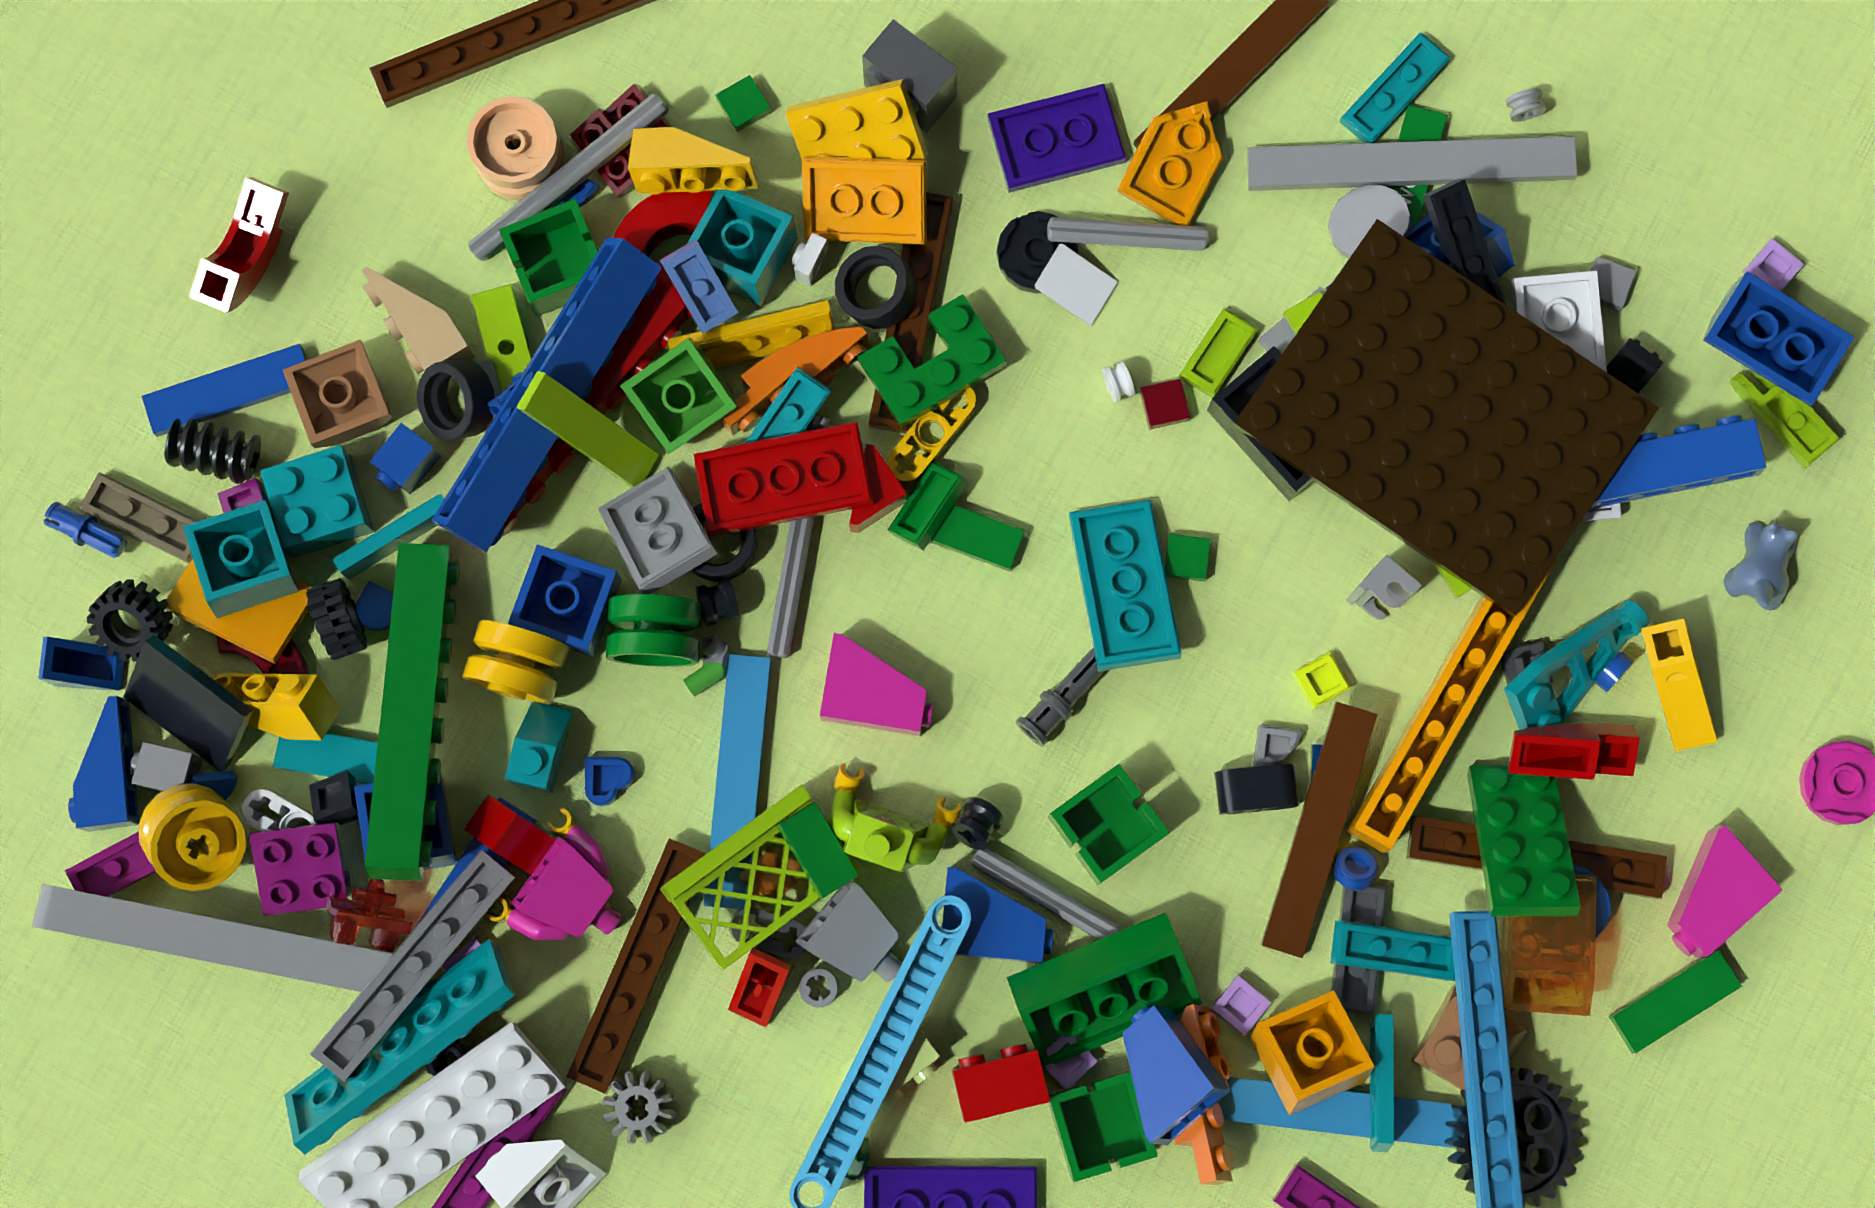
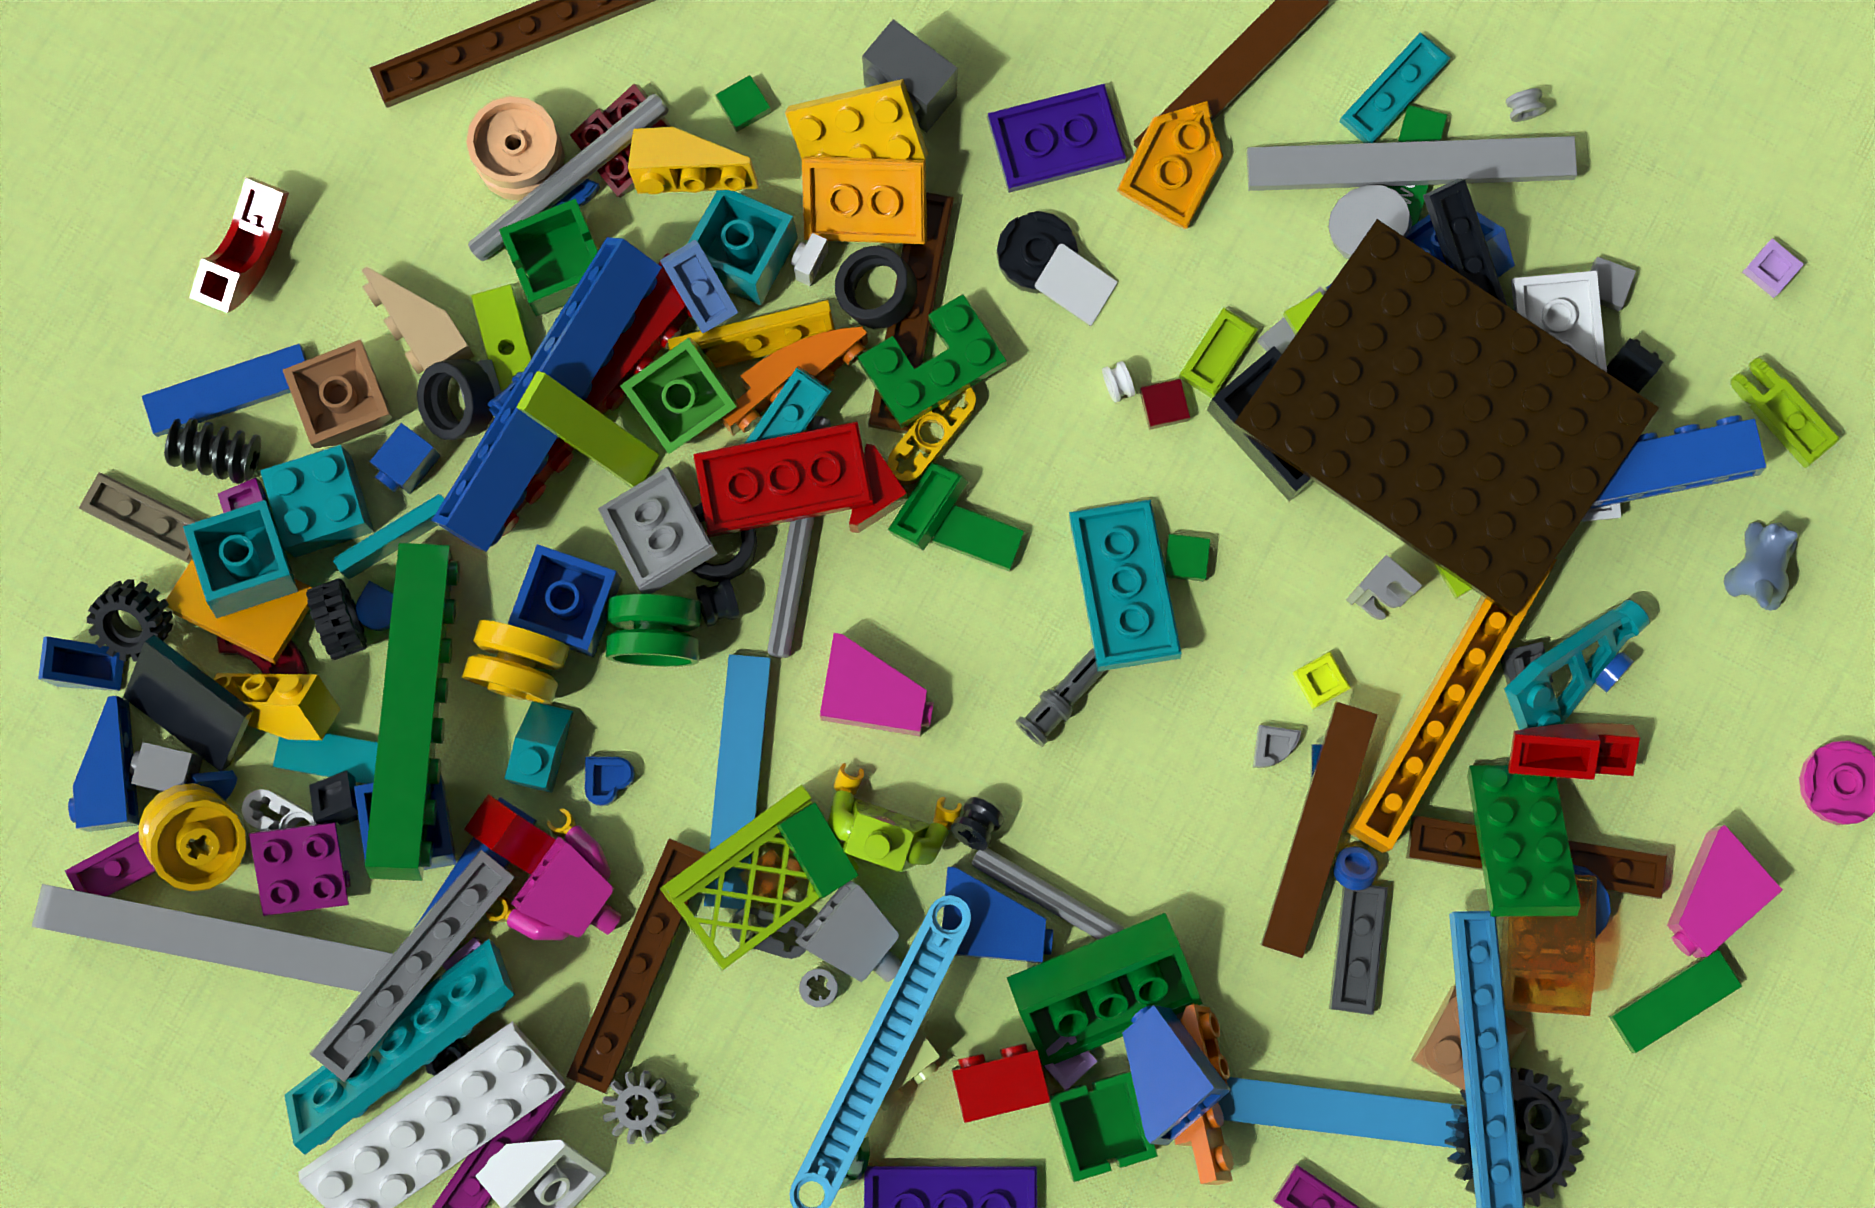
(84, 530): blue axle -> none
(369, 911): clear red hips -> none
(662, 218): red arch -> none
(713, 667): arm -> none
(760, 987): red slope -> none
(1108, 824): green piece -> none
(1127, 233): light grey axle -> none
(1240, 1005): lavender tile -> none
(1256, 789): black beam -> none
(1311, 1052): light orange brick -> none
(1382, 1083): teal tile -> none
(1392, 950): teal tile -> none
(1679, 684): yellow slope -> none
(1777, 338): blue slope -> none

